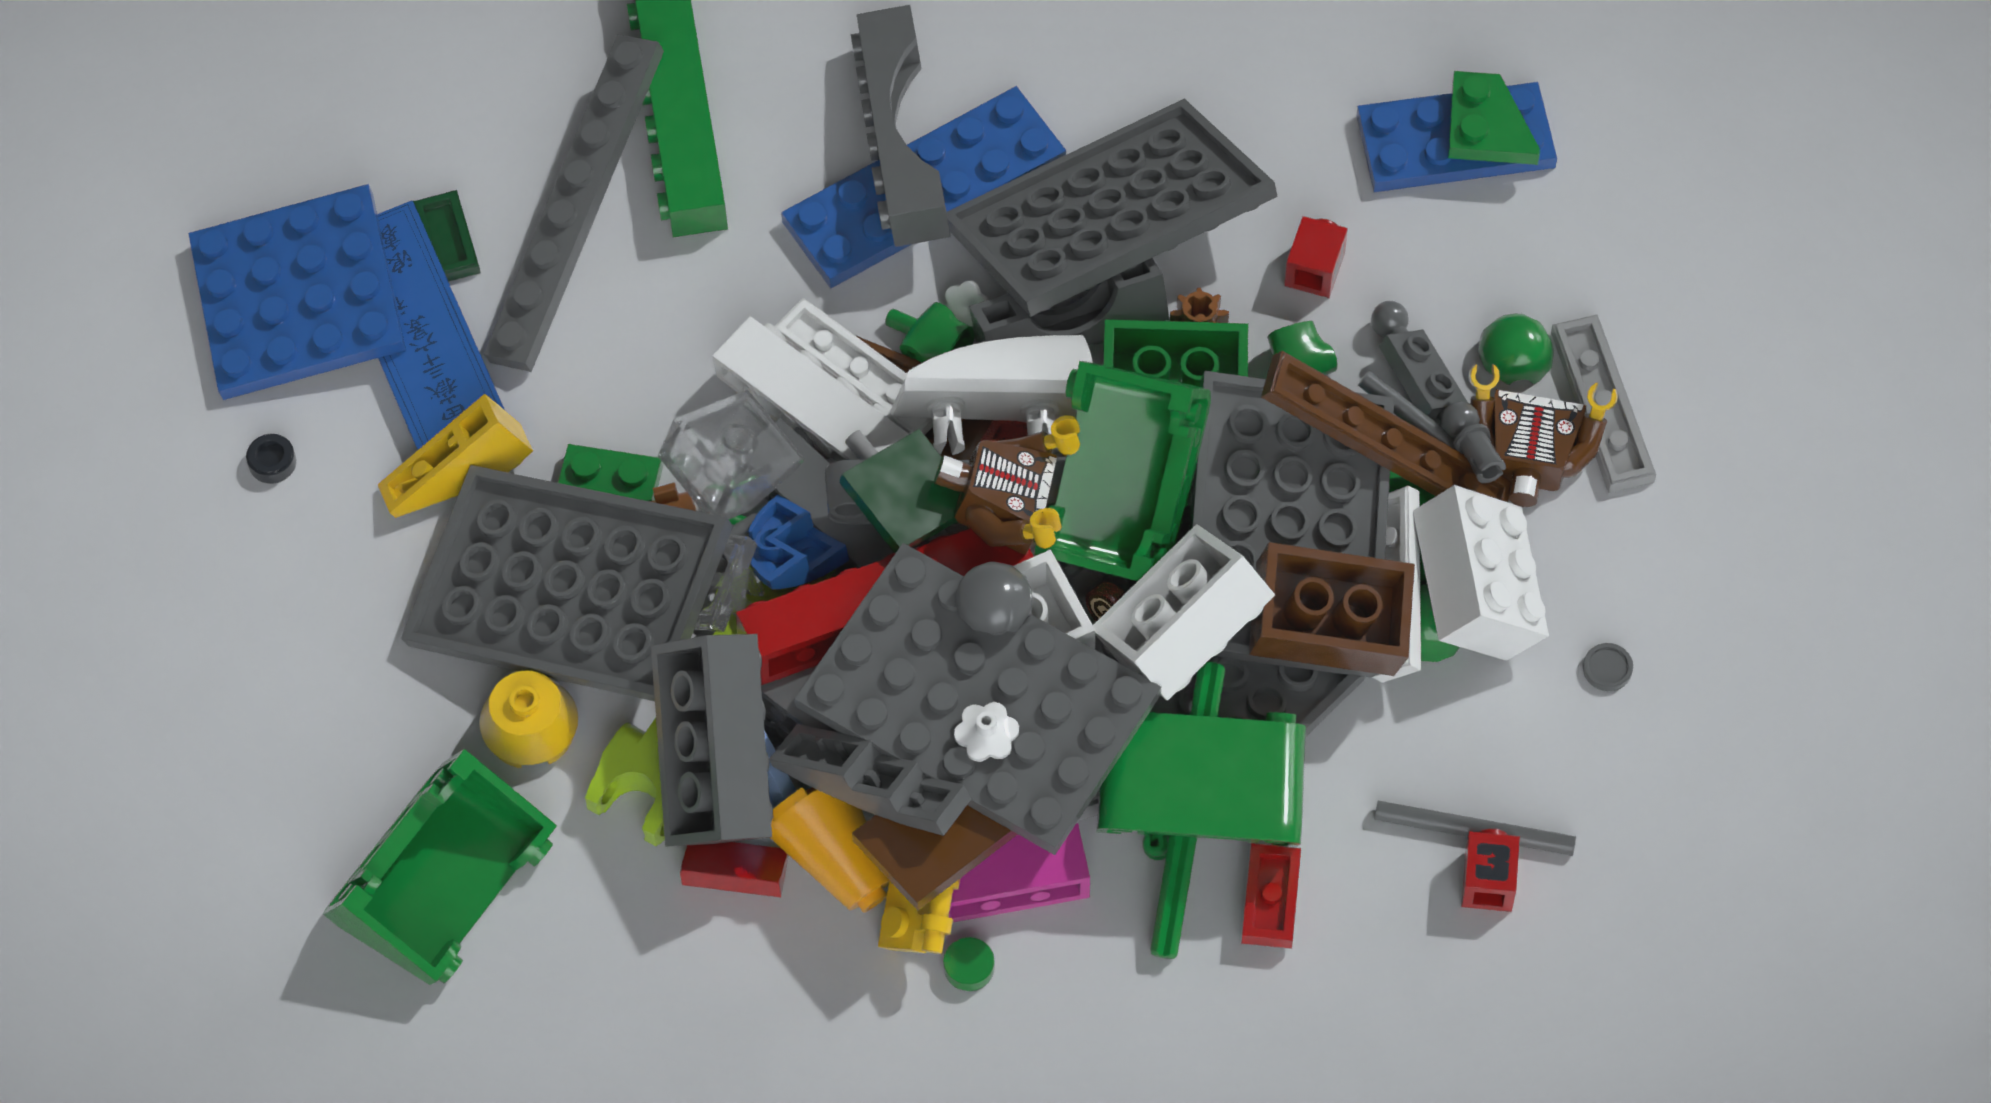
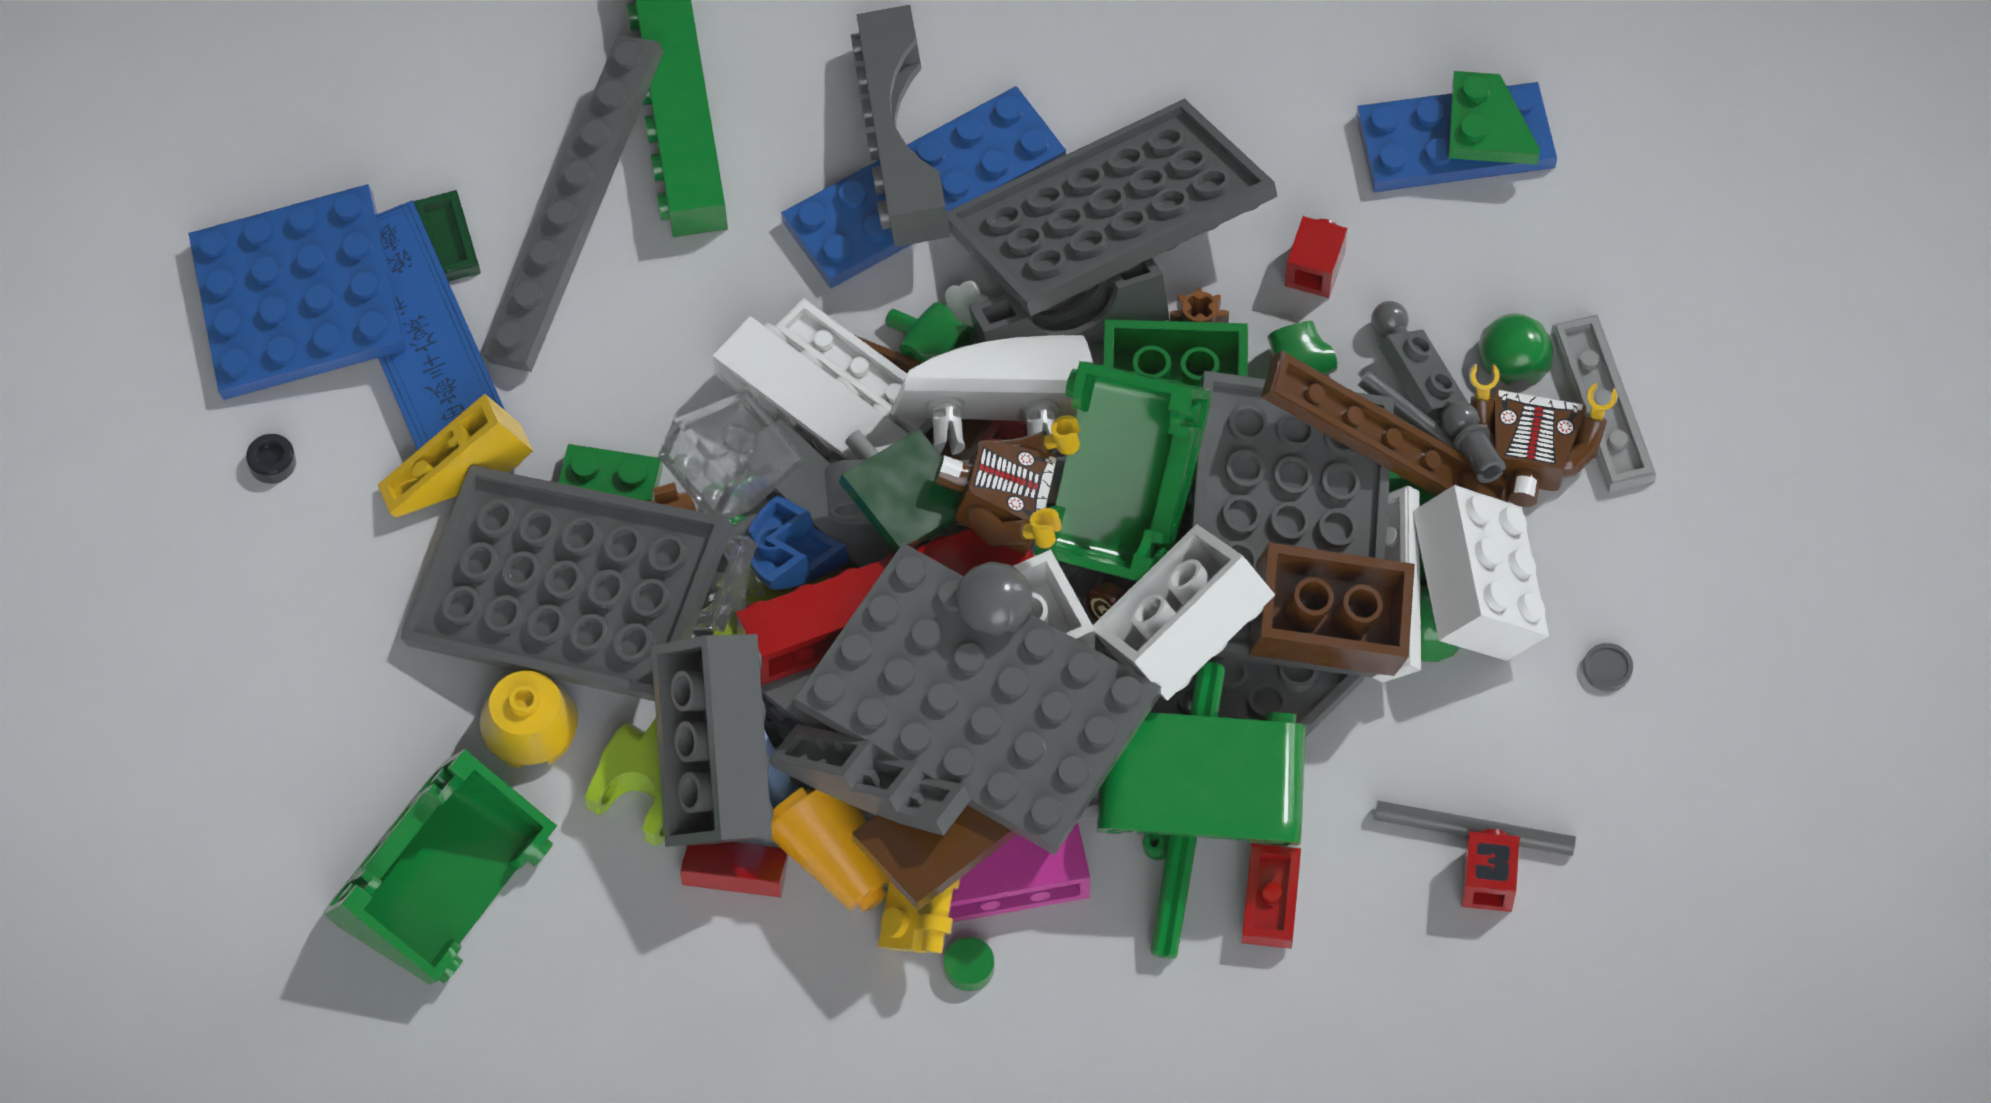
(986, 740): white plant -> none

